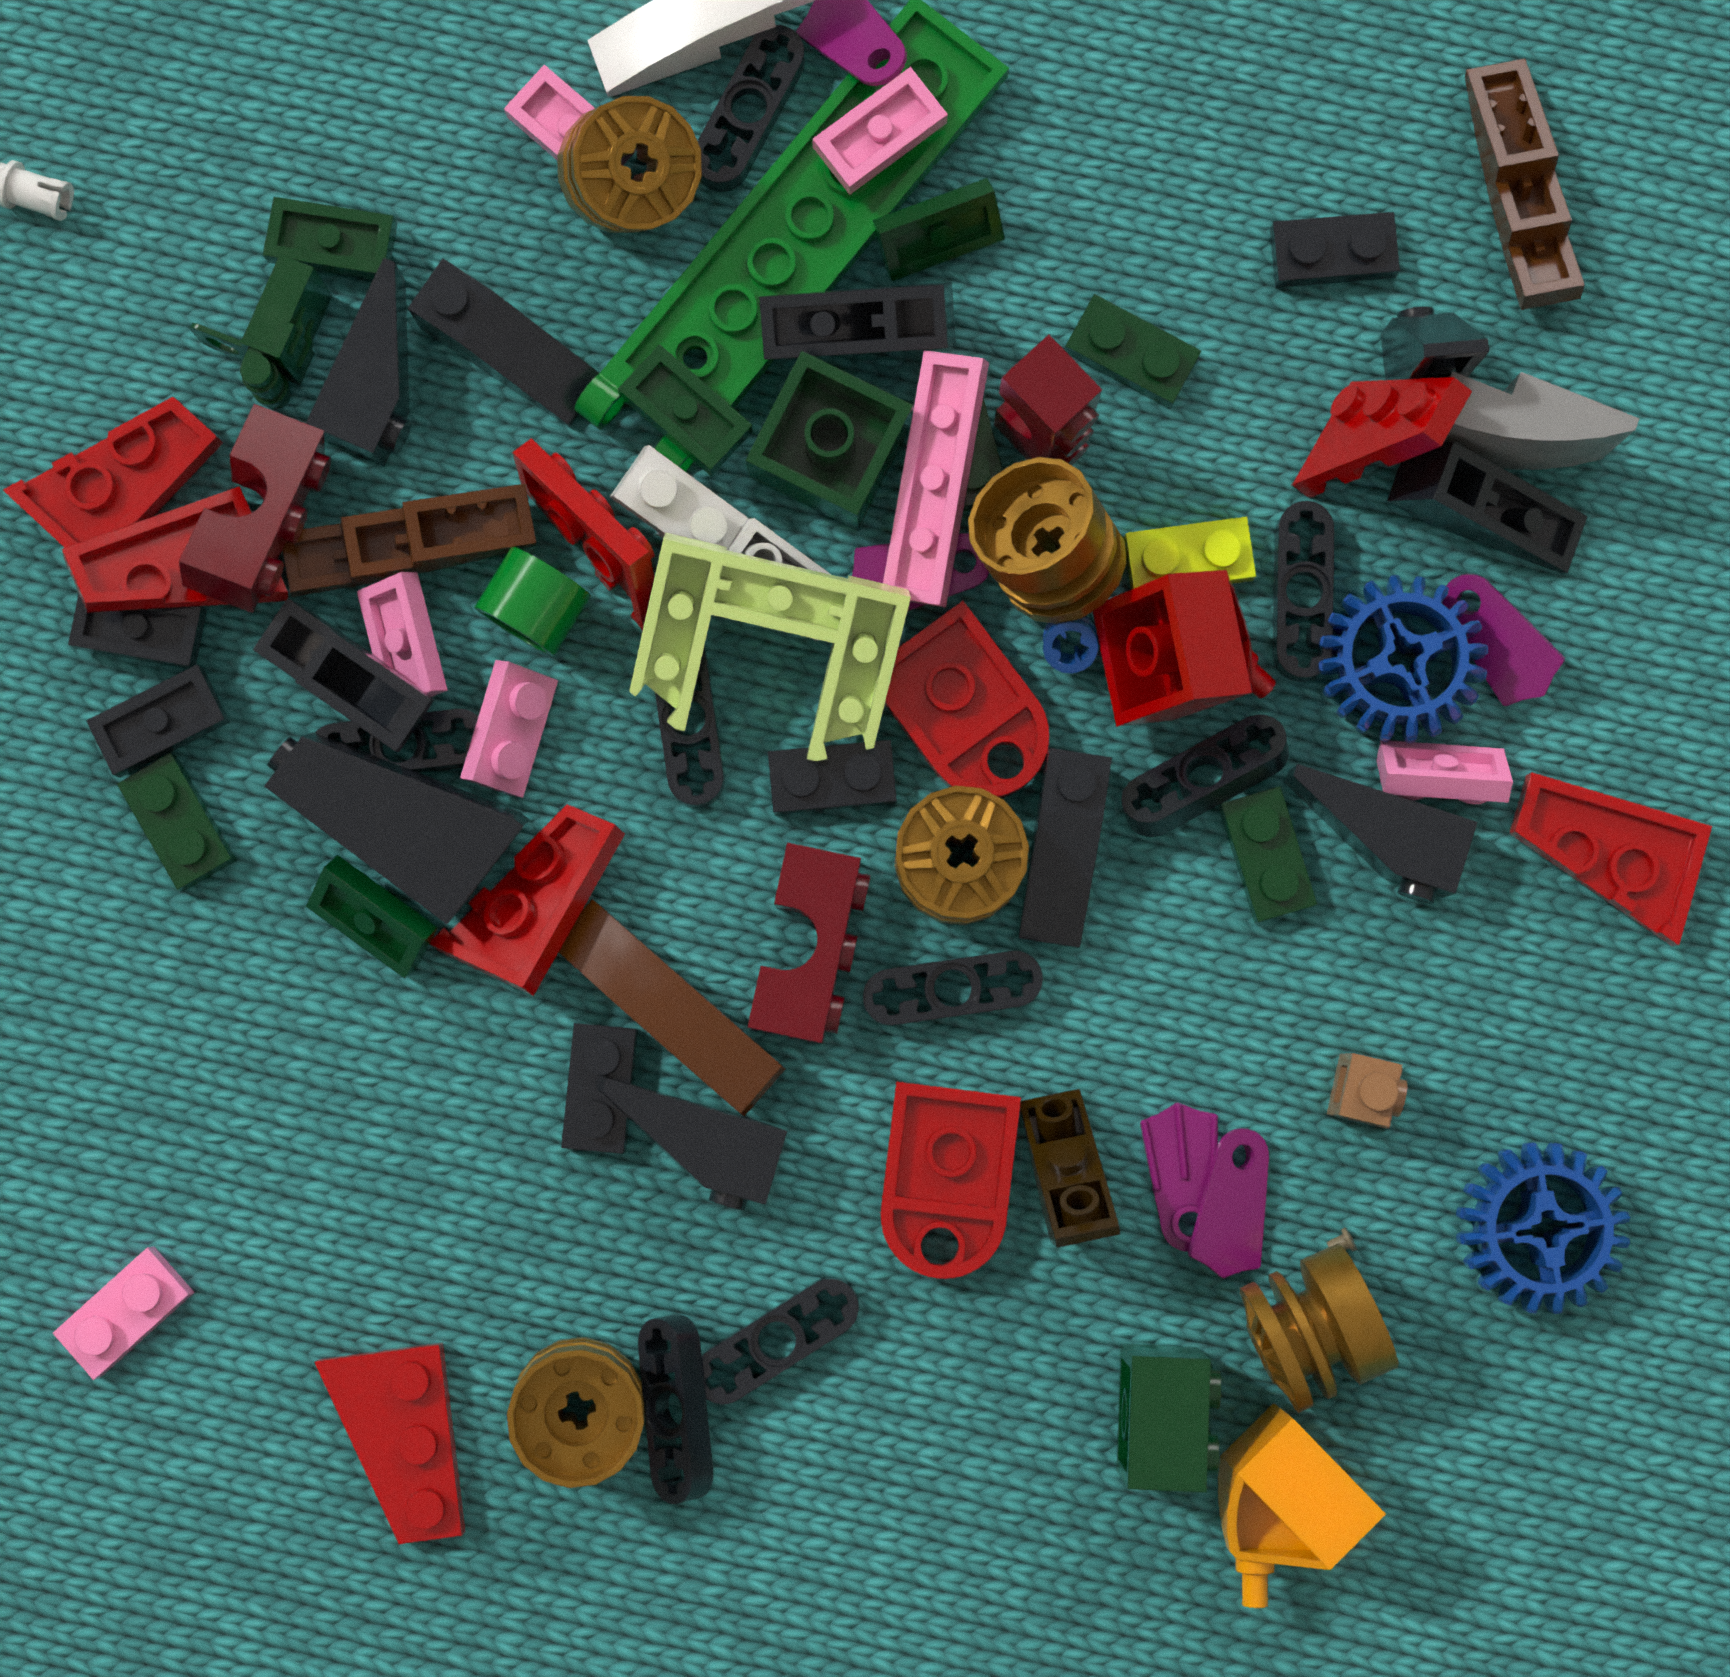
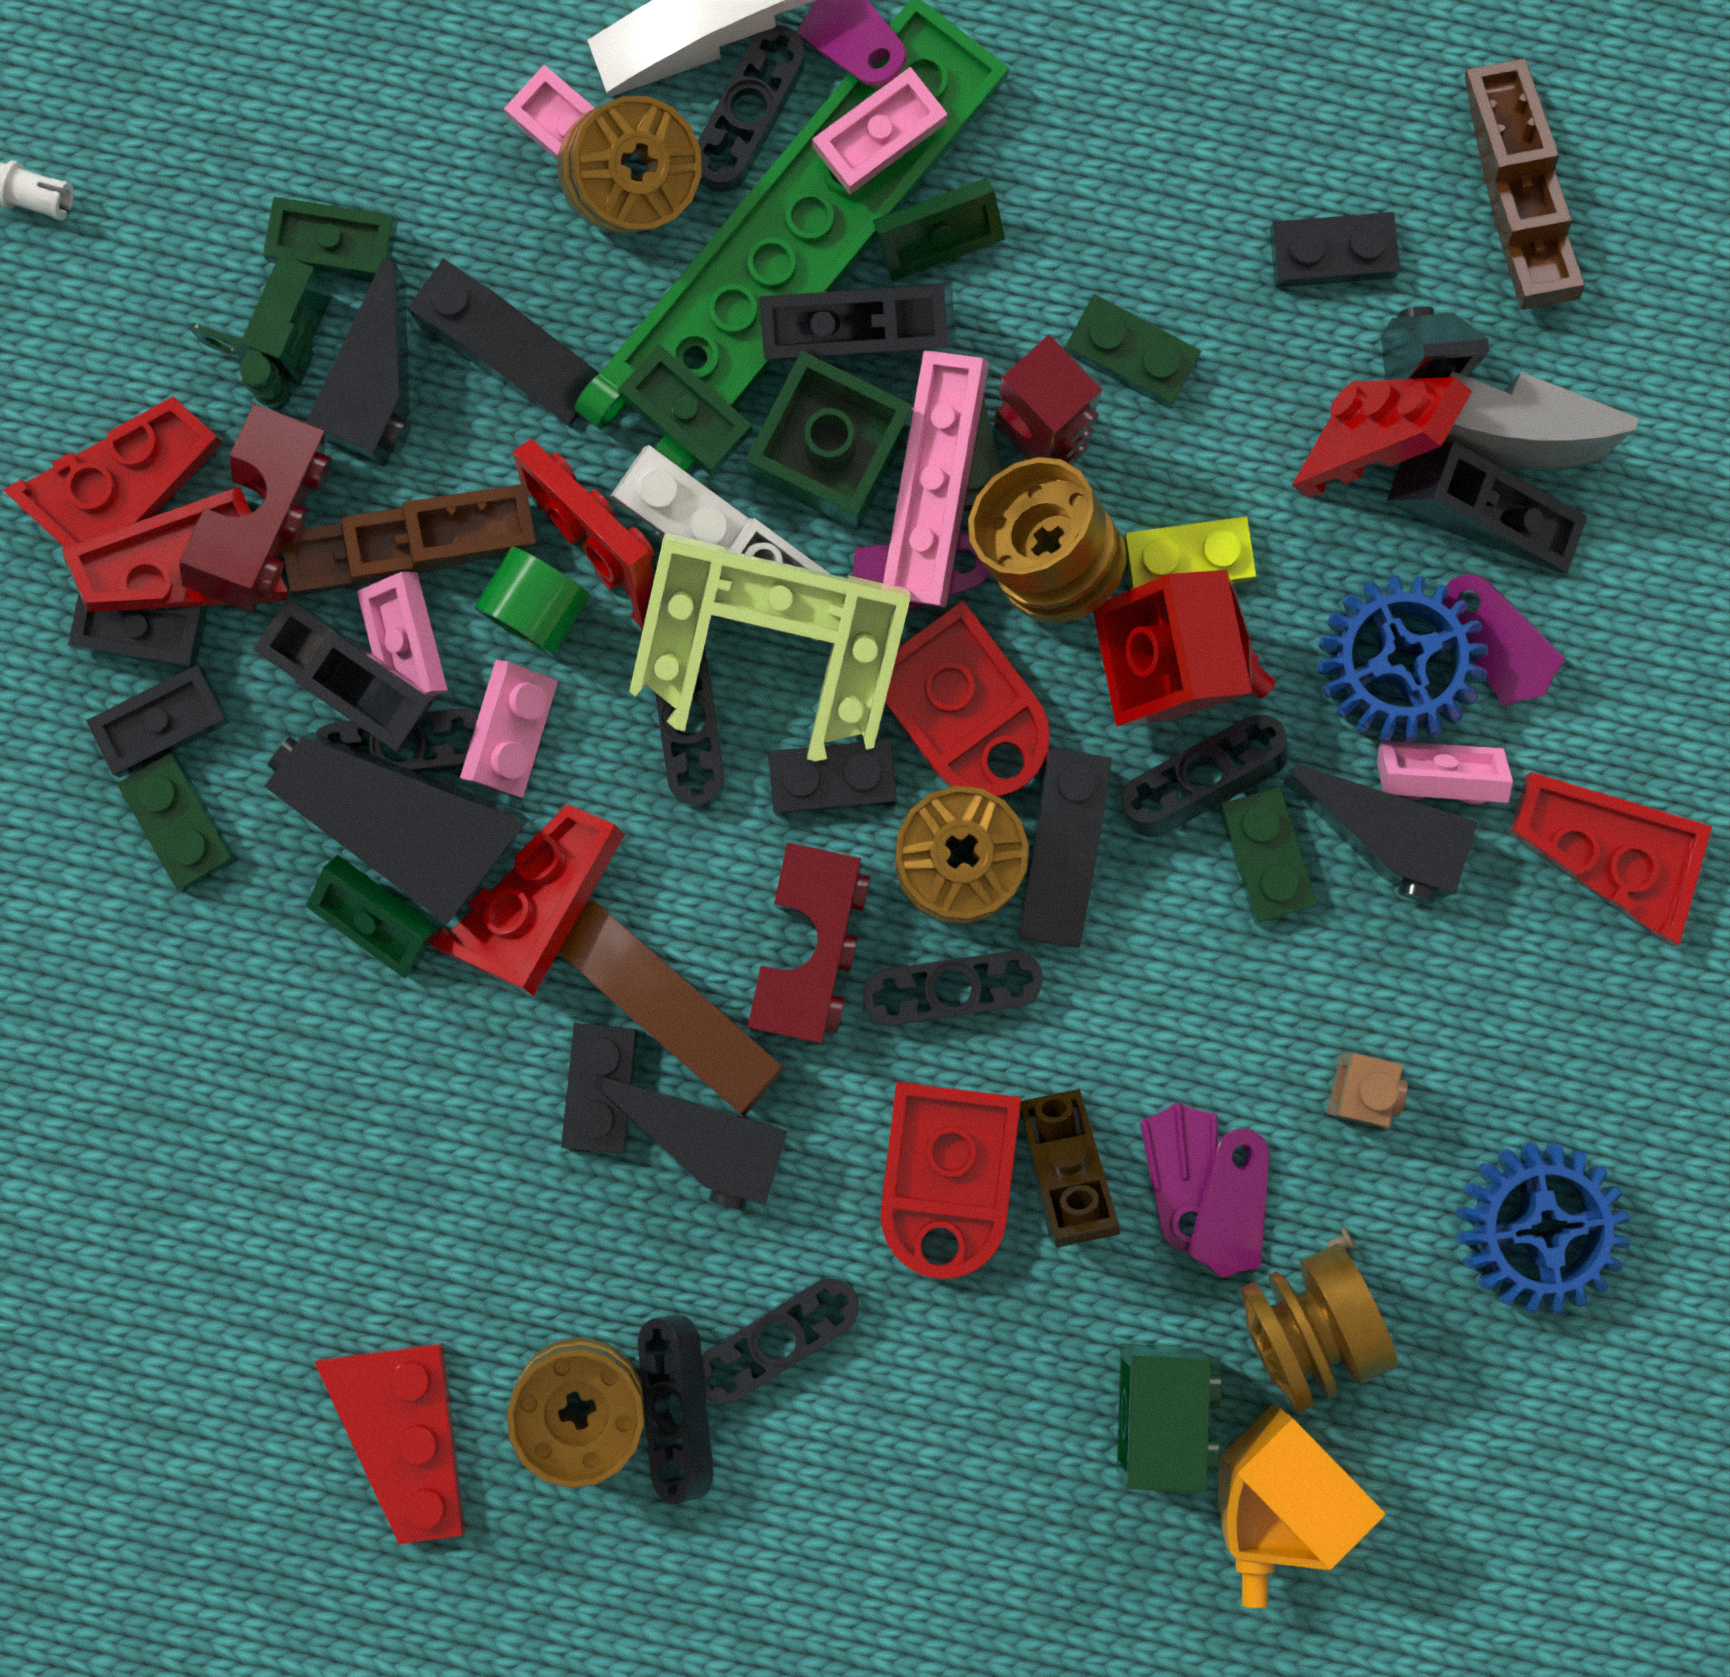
(123, 1312): bright pink plate -> none
(1079, 659): blue bush -> none
(1289, 546): black beam -> none

